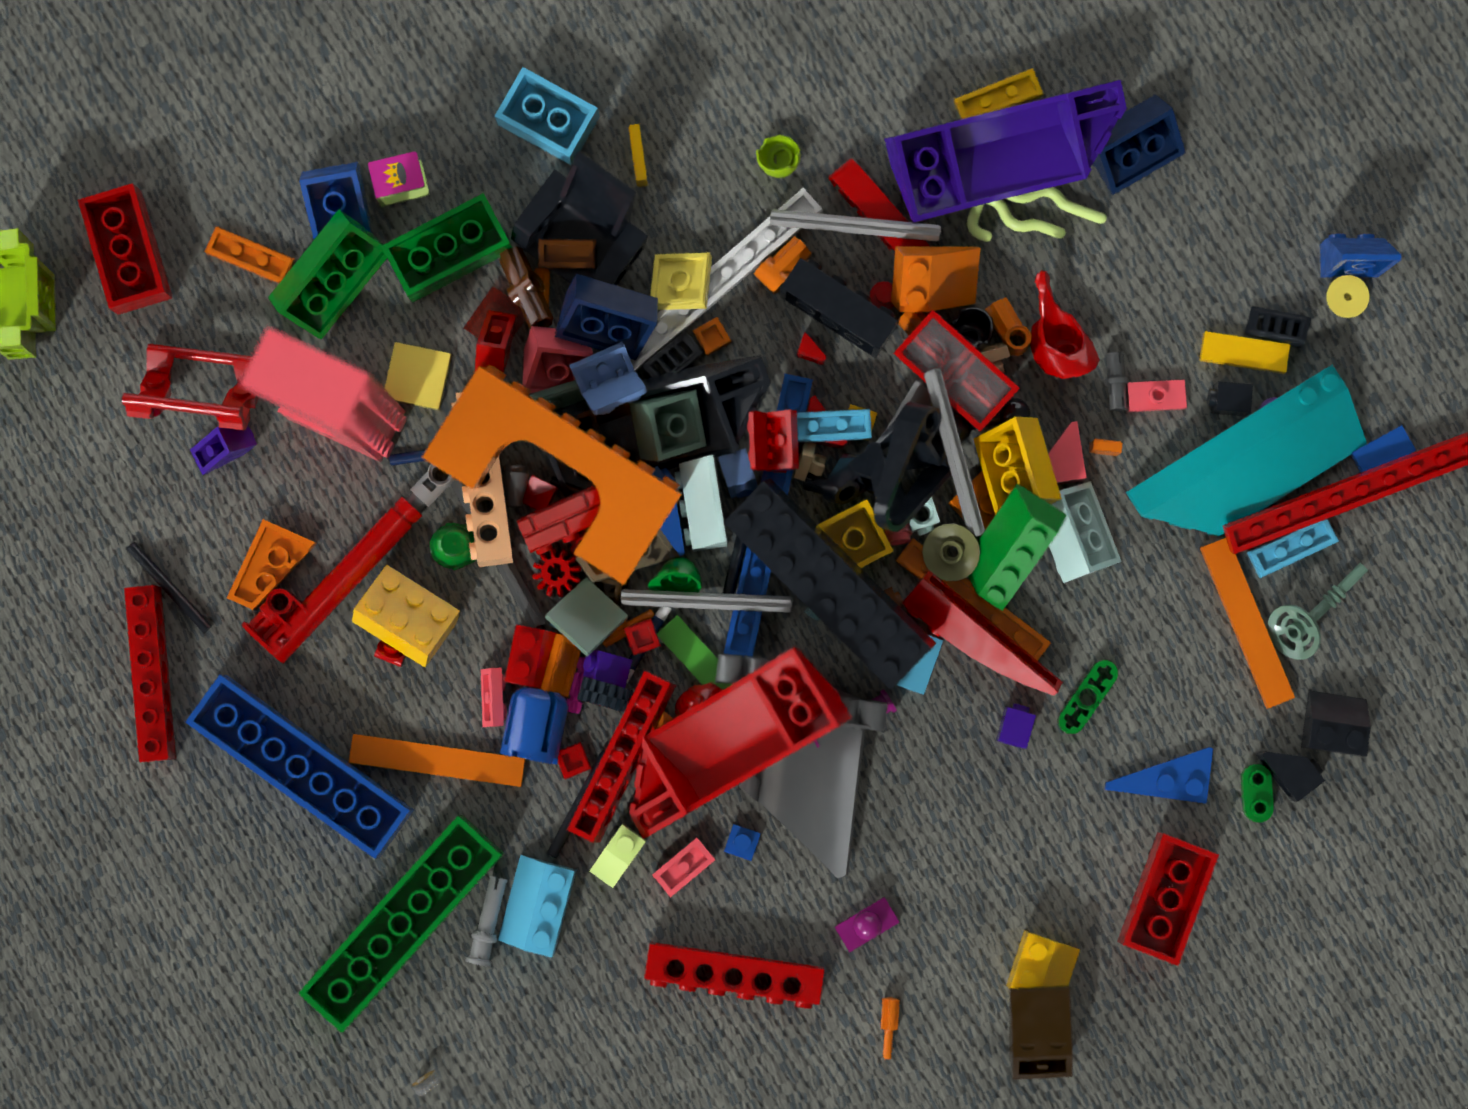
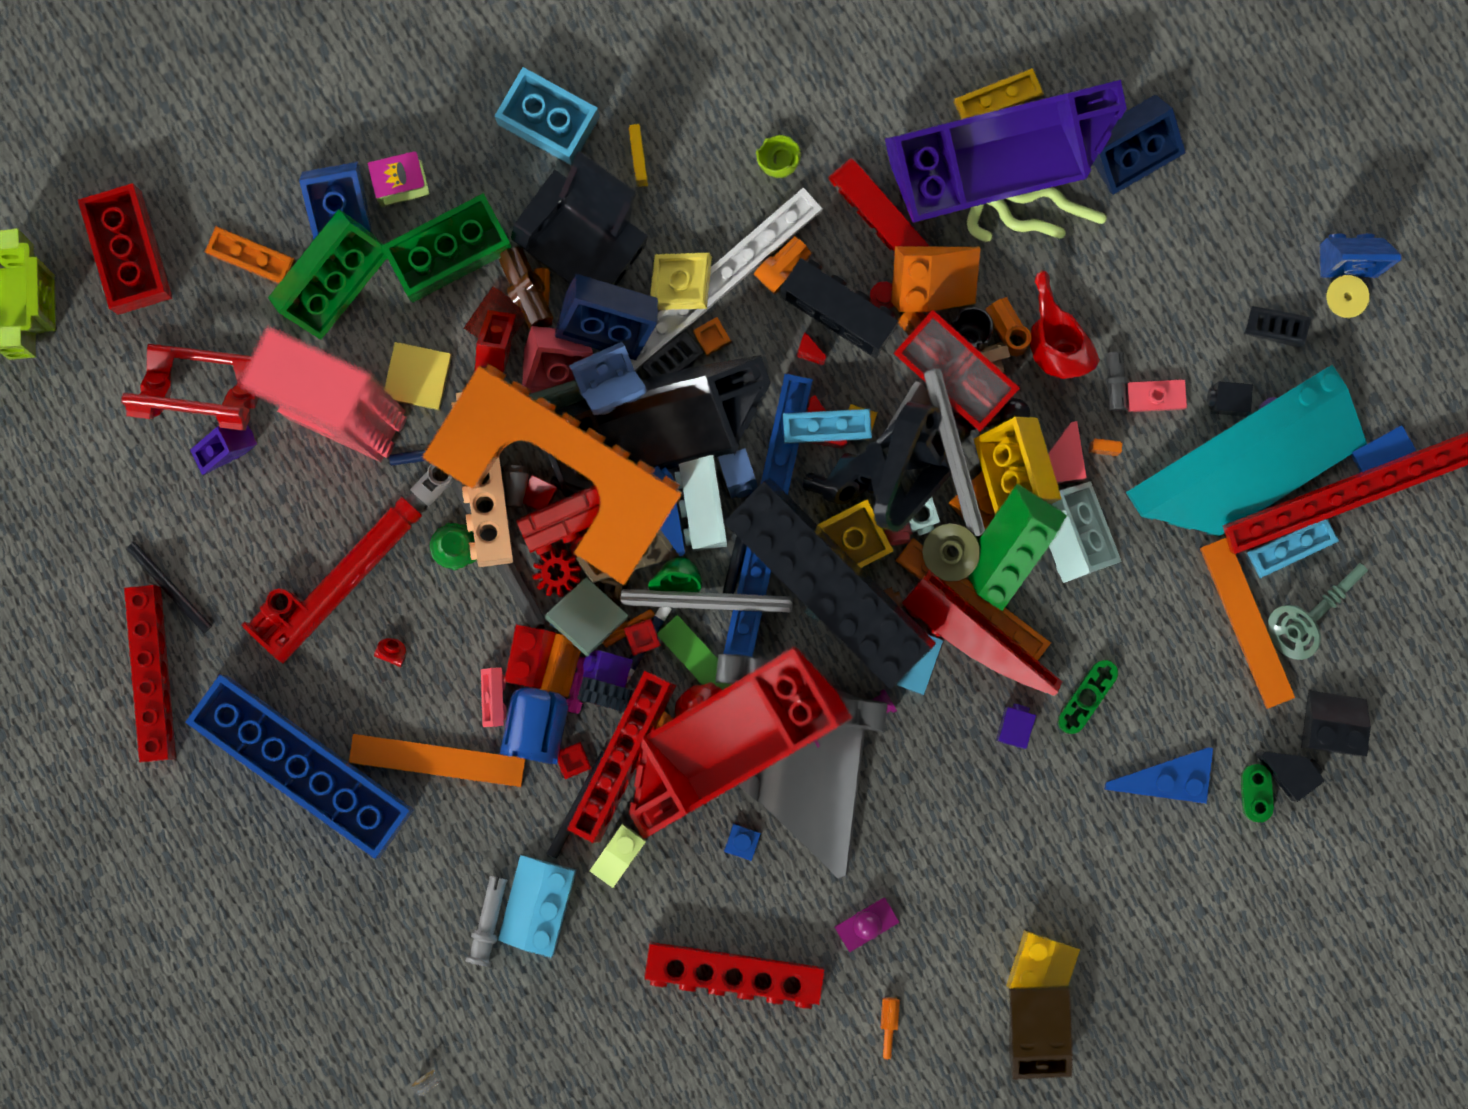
(267, 563): orange wing -> none
(401, 923): green brick -> none
(405, 615): yellow brick -> none
(567, 253): reddish brown tile -> none
(667, 425): sand green slope -> none
(683, 867): coral plate -> none
(773, 441): red bracket -> none
(809, 462): tan tile -> none
(855, 225): light grey axle -> none
(1167, 898): red brick -> none
(1244, 352): yellow tile -> none

